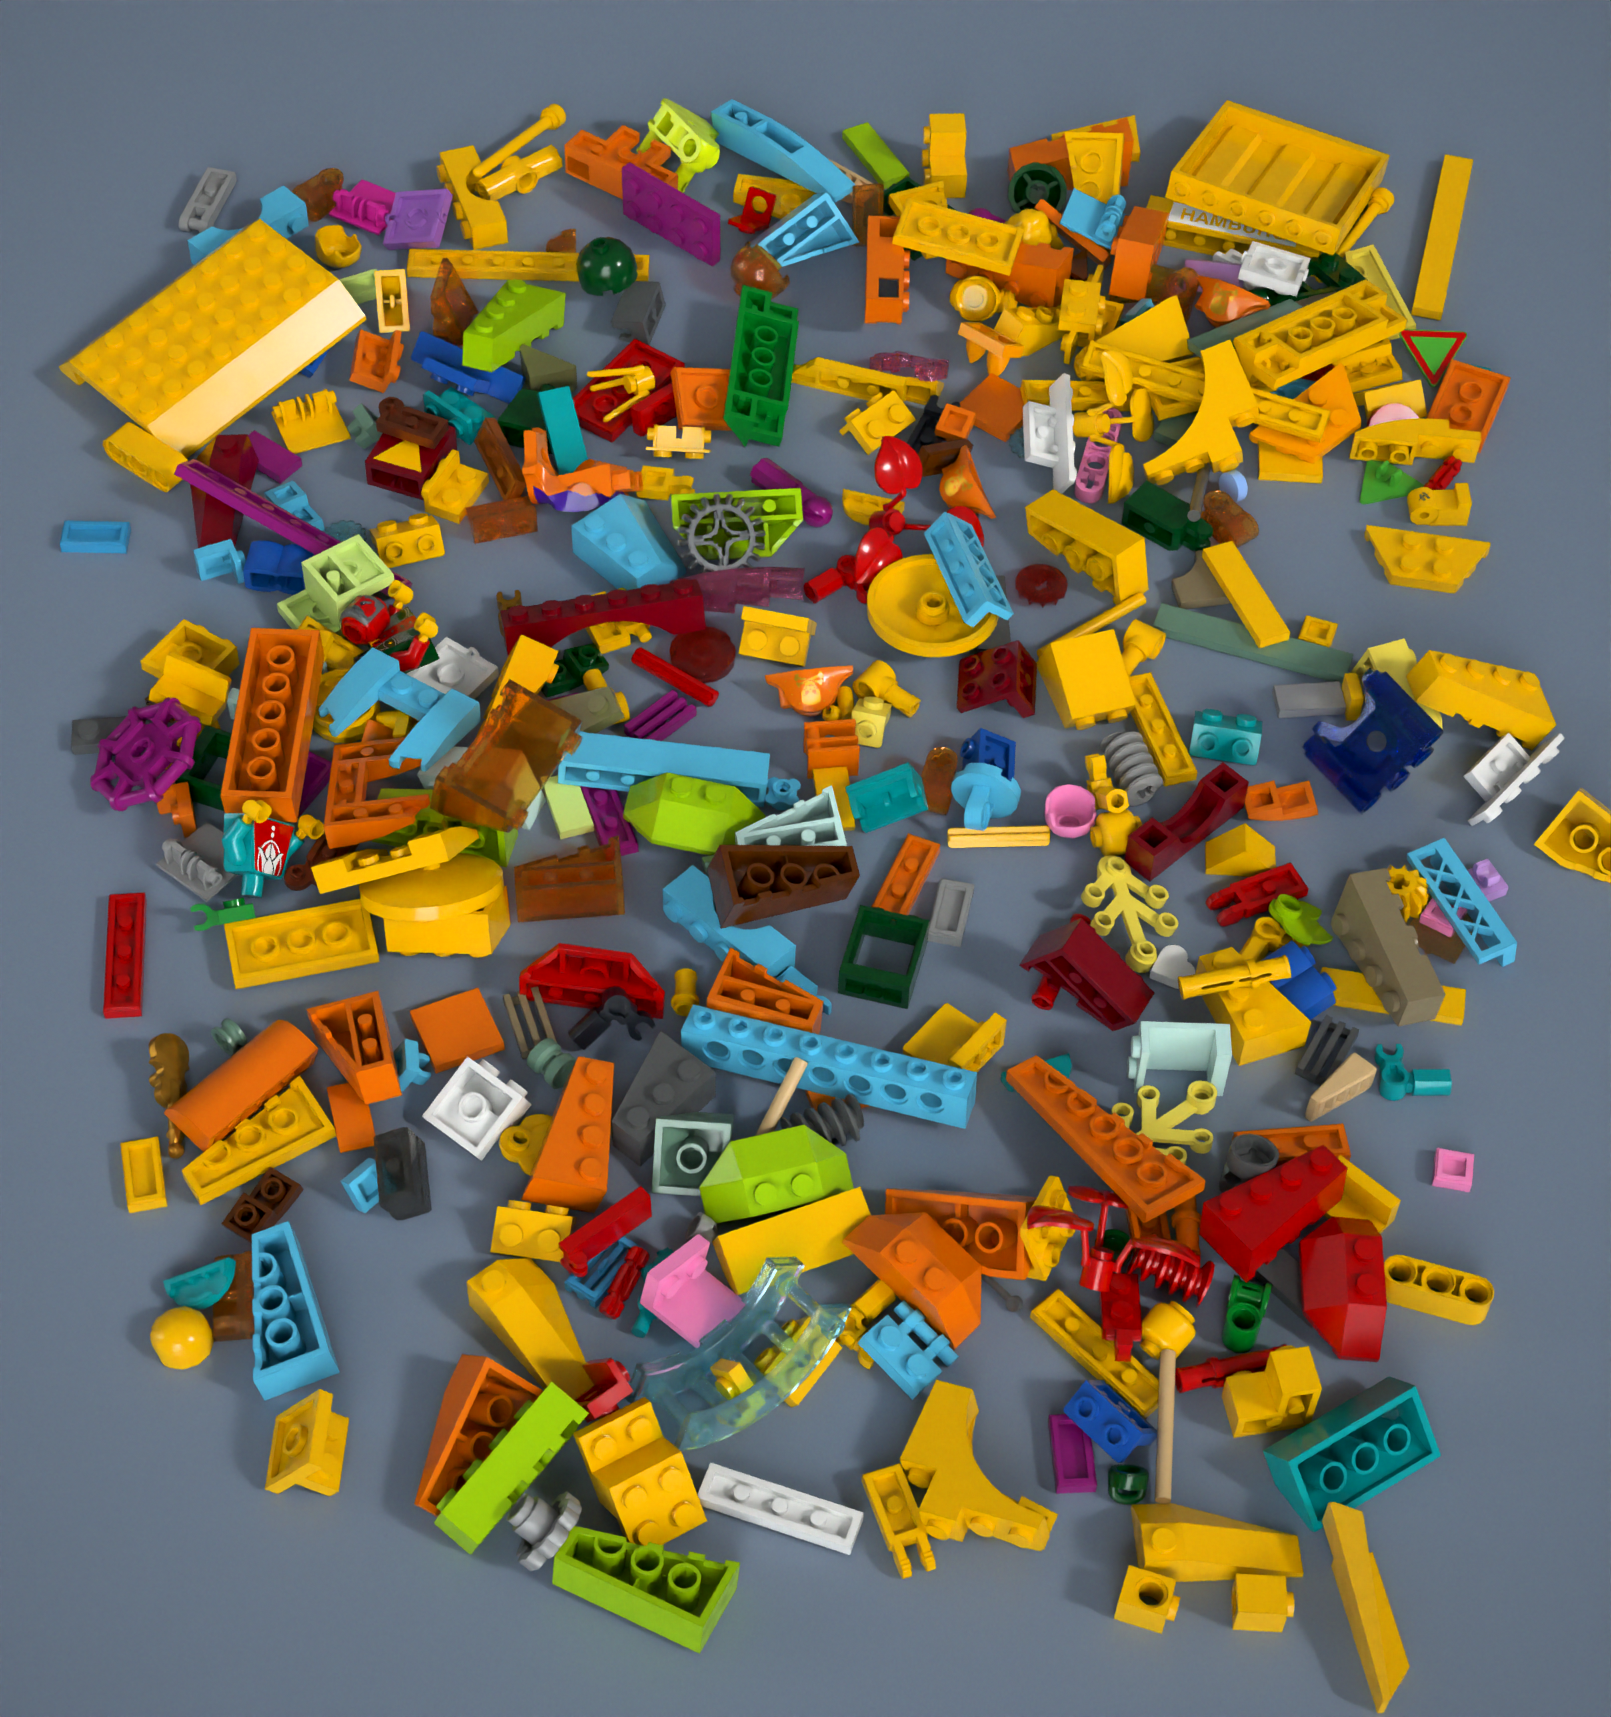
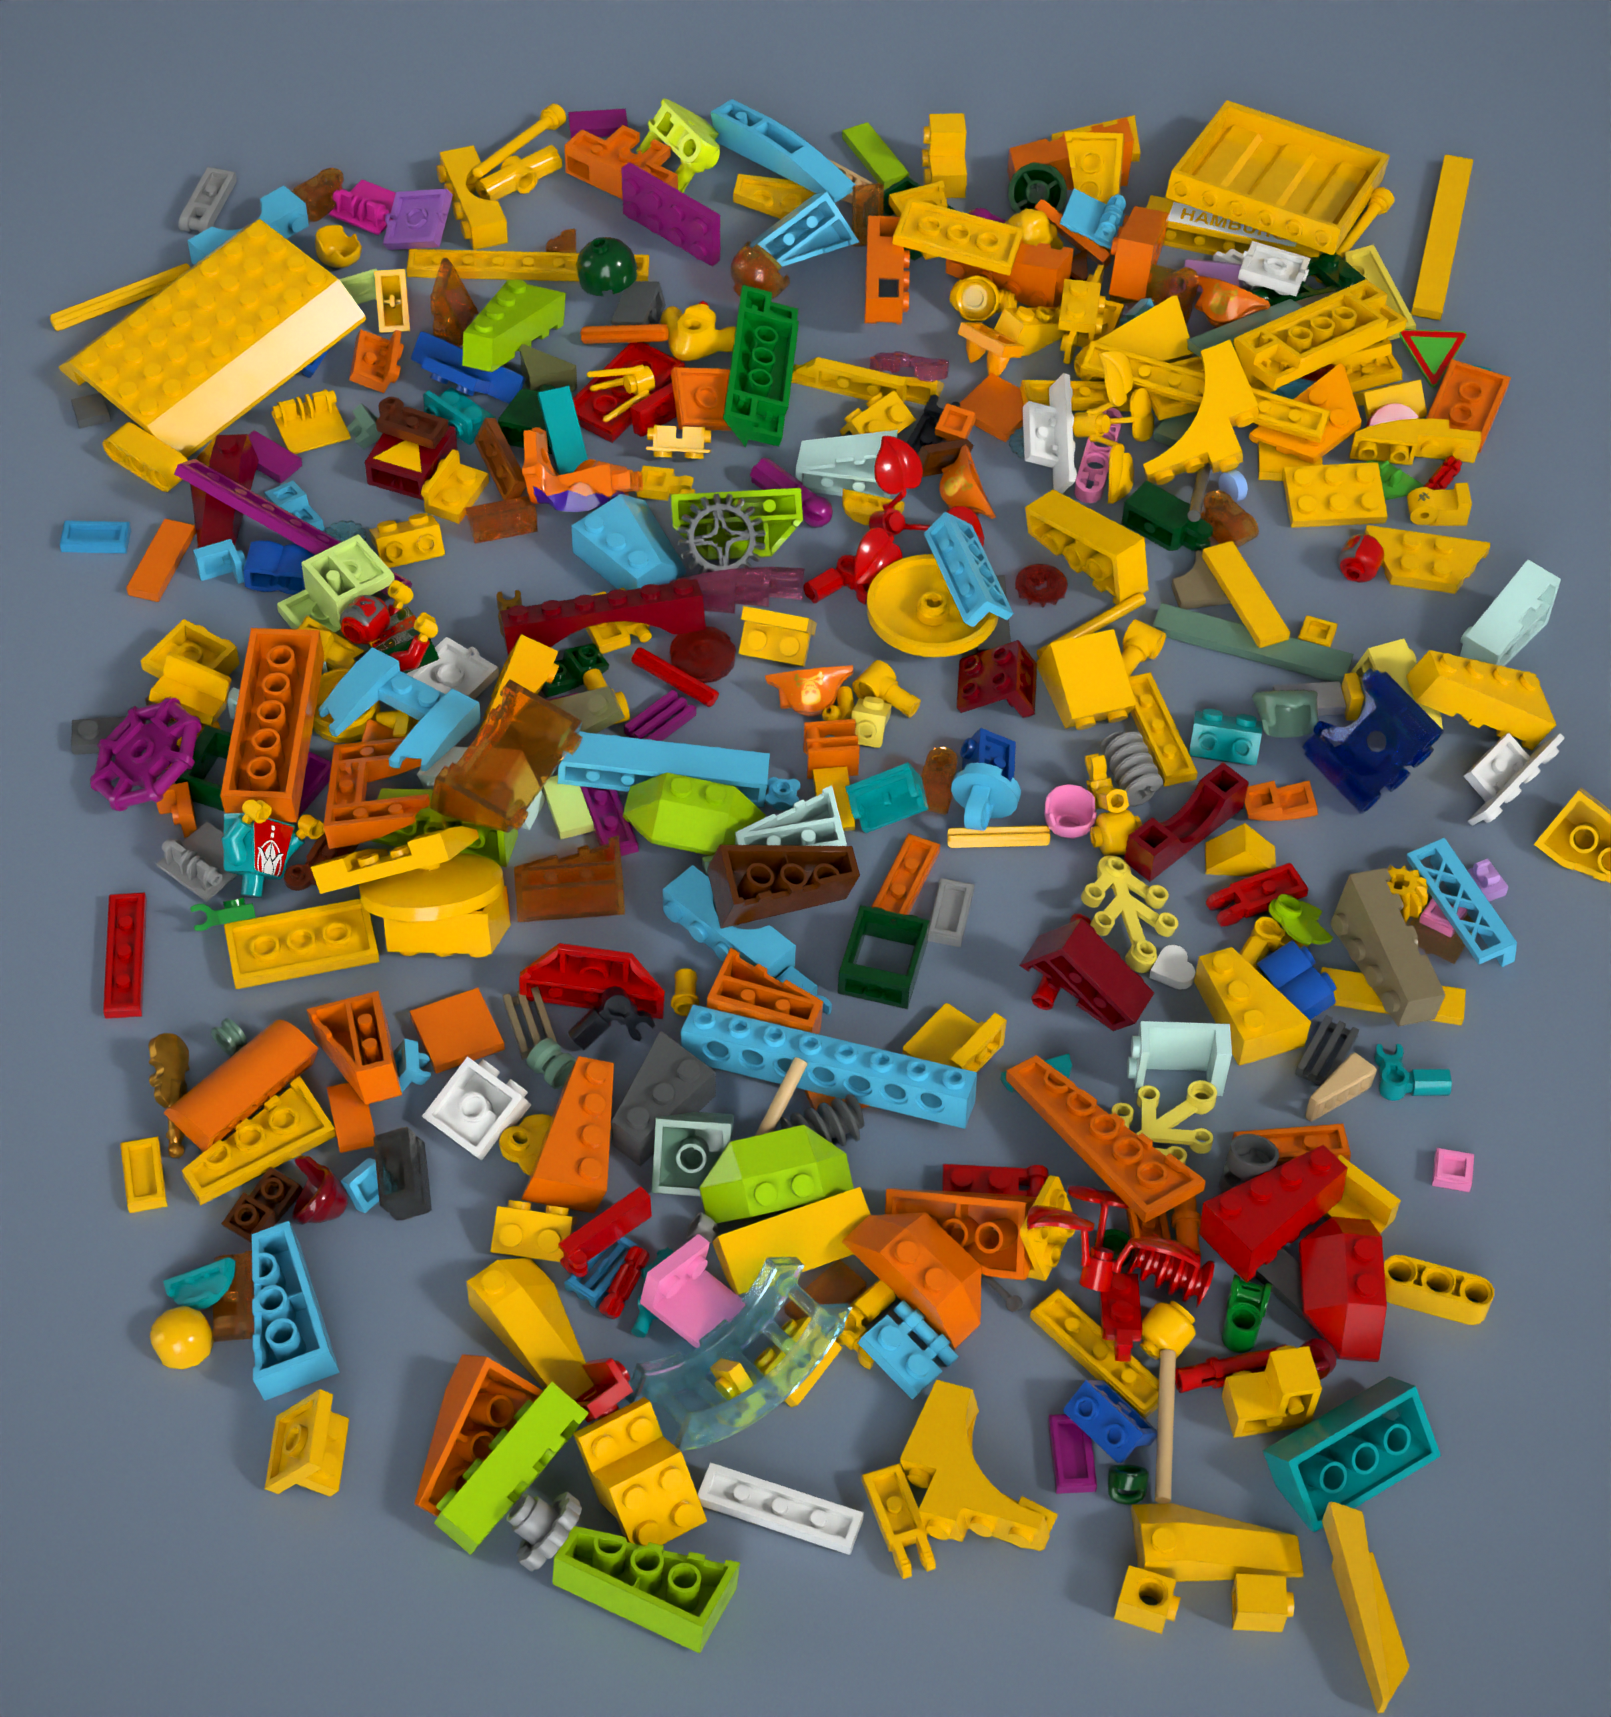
(90, 410): none -> dark grey tile
(115, 299): none -> yellow axle
(161, 560): none -> orange tile
(322, 1195): none -> dark red hat
(597, 122): none -> magenta tile
(624, 333): none -> orange axle
(694, 332): none -> yellow head
(750, 220): red bracket -> none
(833, 1286): none -> clear orange tile
(841, 464): none -> light aqua wedge
(994, 1179): none -> red plate
(1233, 977): yellow pin -> none
(1287, 712): none -> sand green hair
(1322, 1355): none -> dark red tile
(1334, 495): none -> yellow plate
(1360, 558): none -> red head
(1512, 617): none -> light aqua wedge

